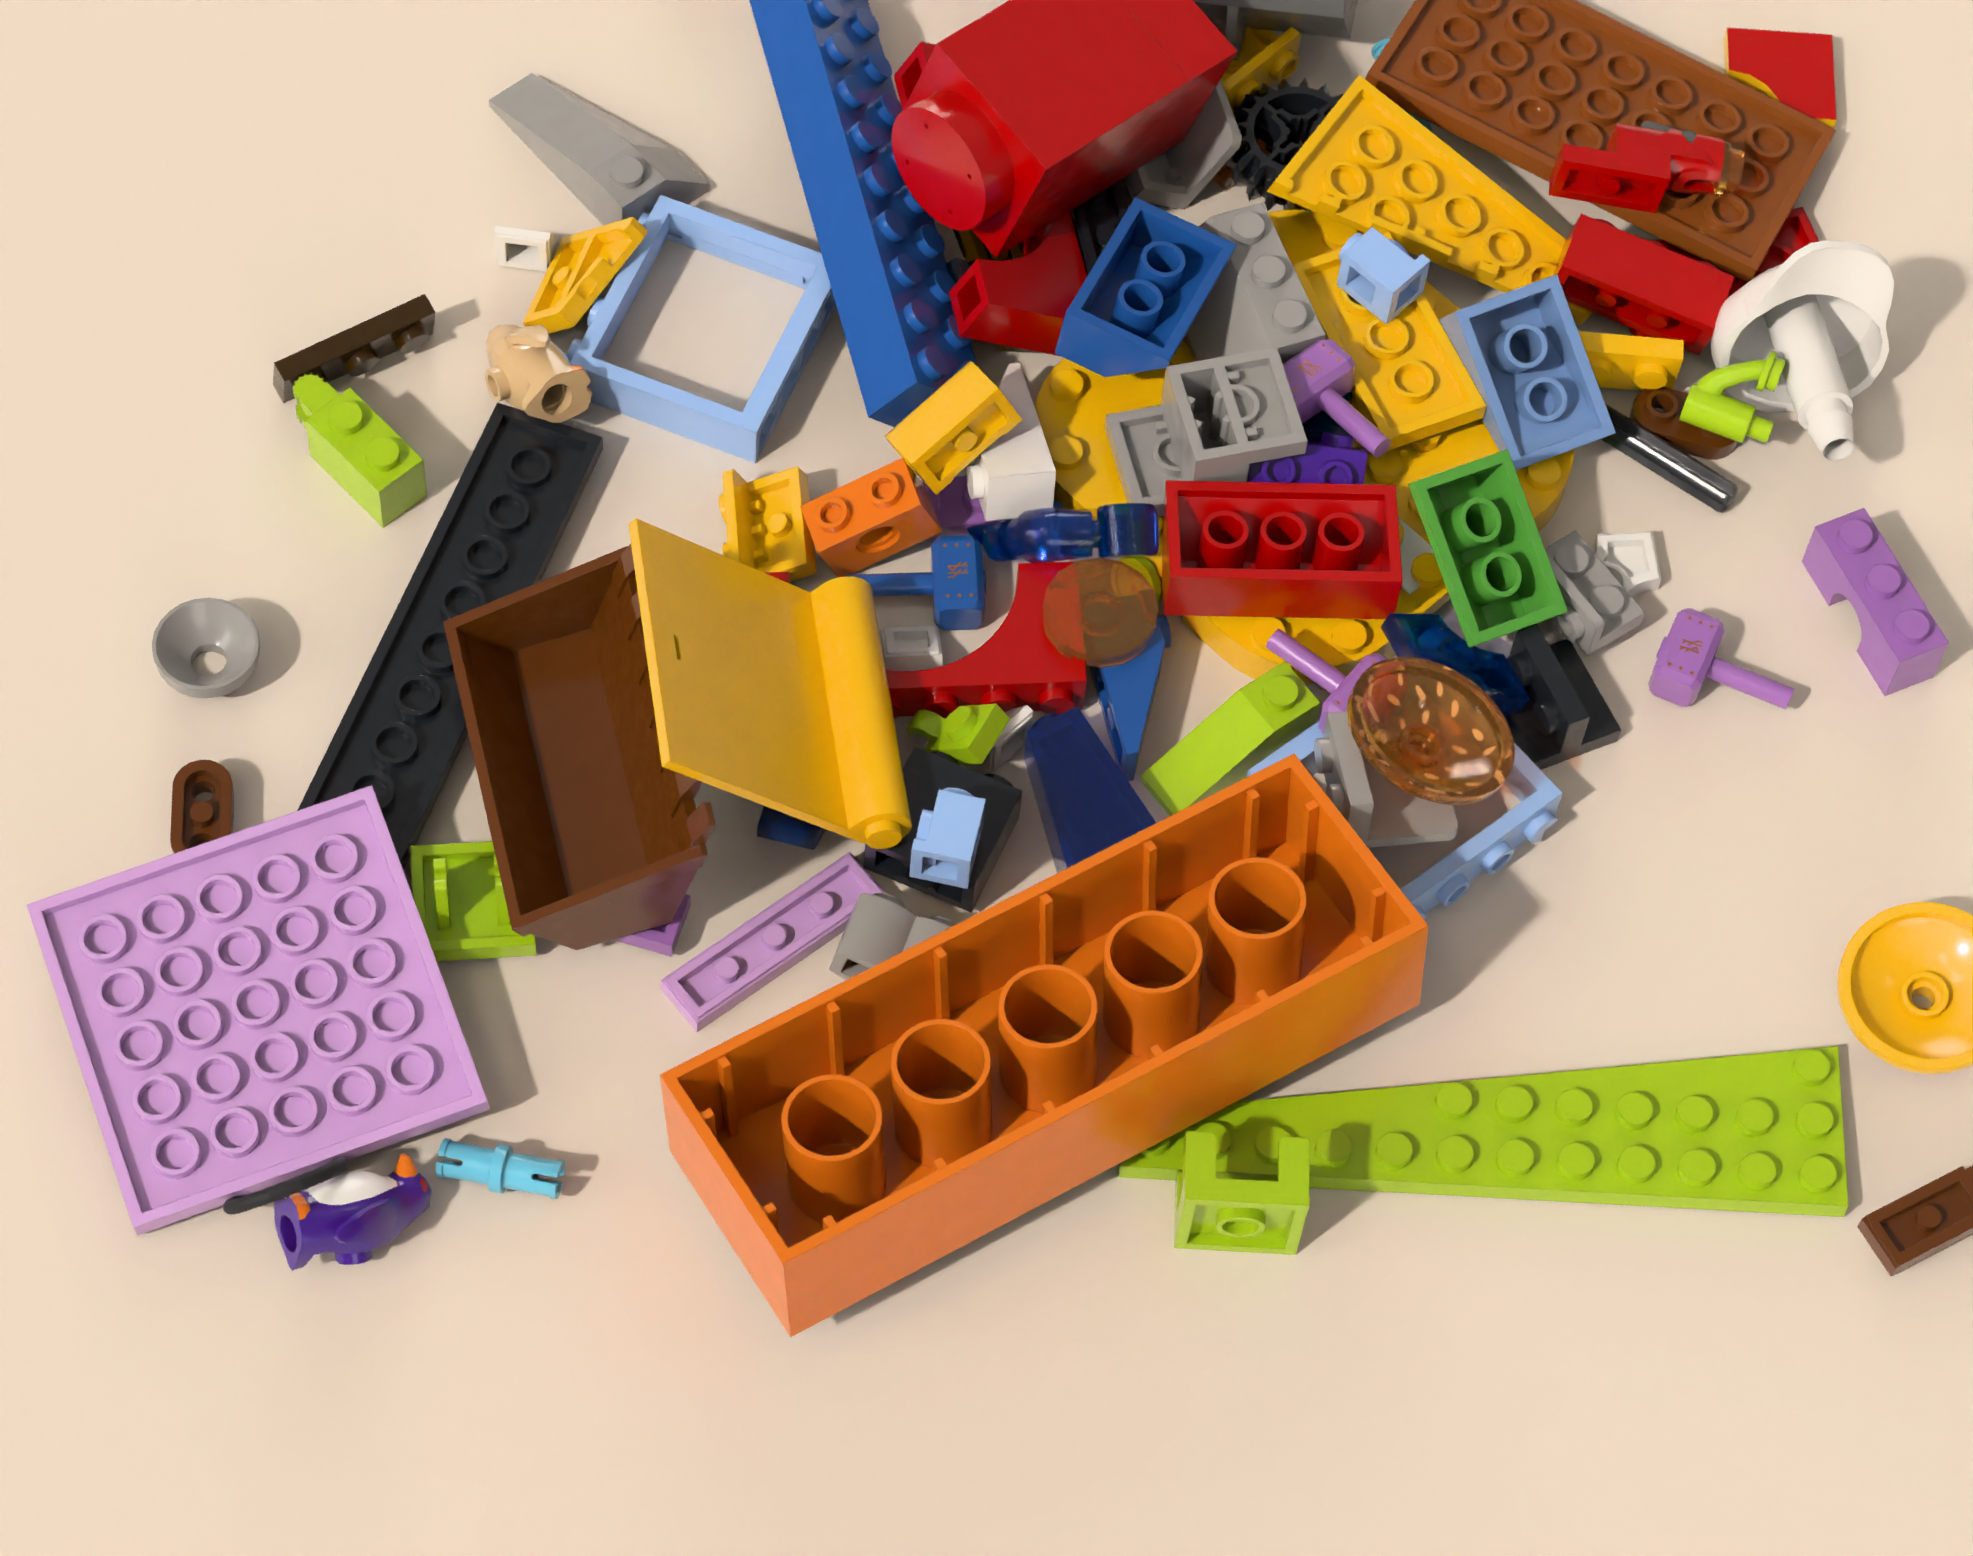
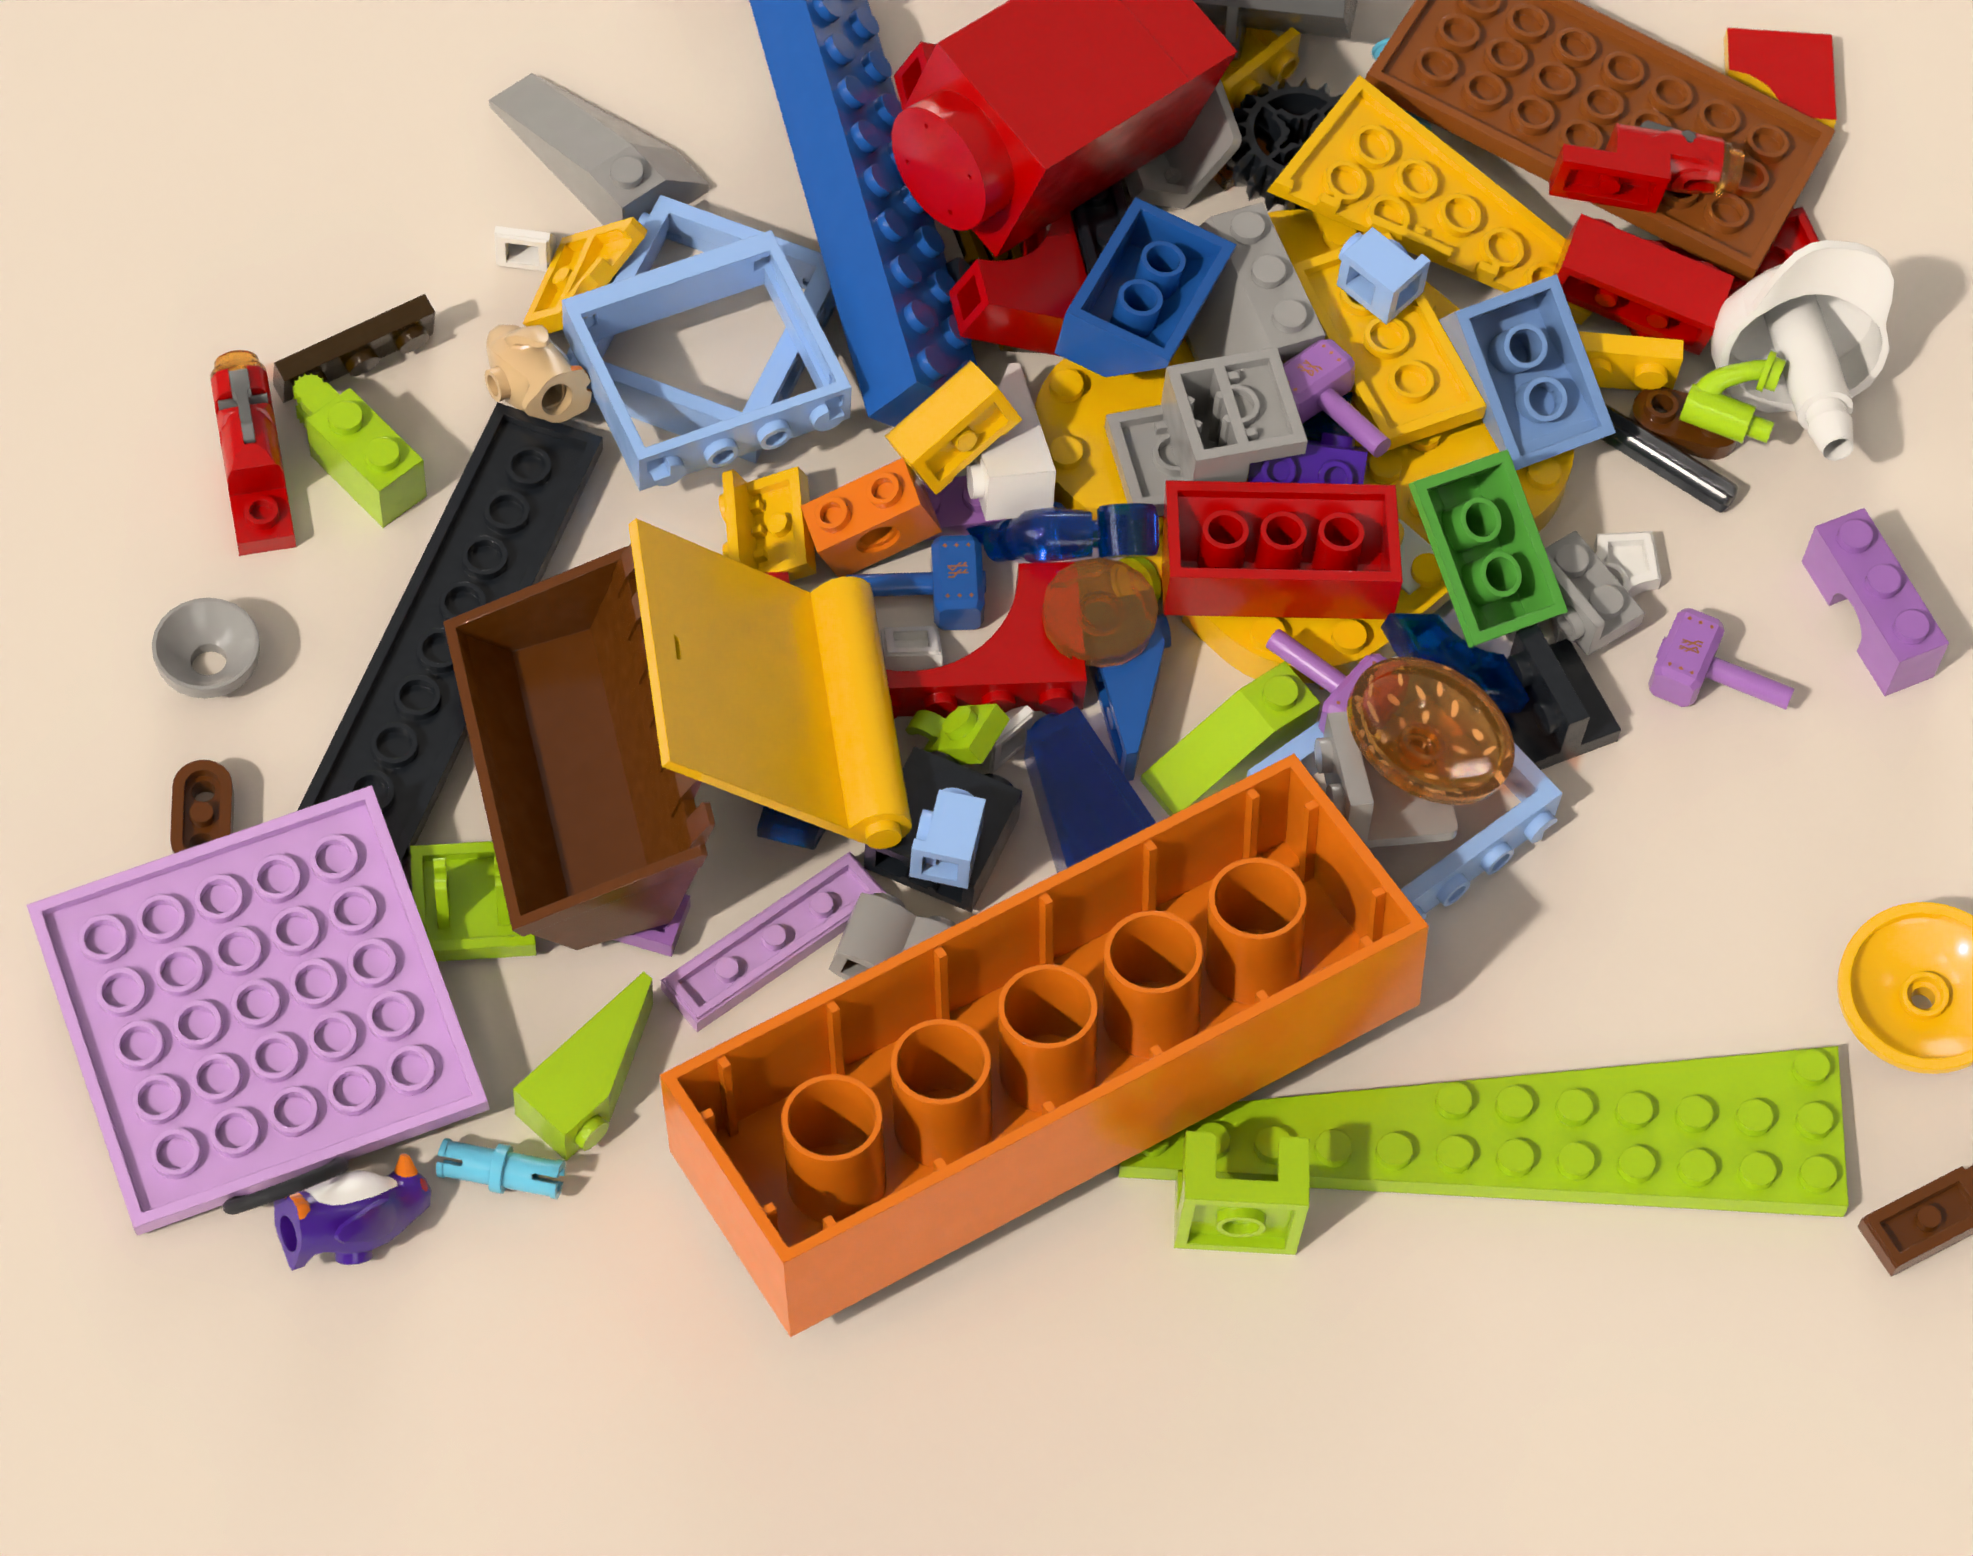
(251, 453): none -> red plate
(579, 1084): none -> lime slope
(684, 287): none -> light blue window

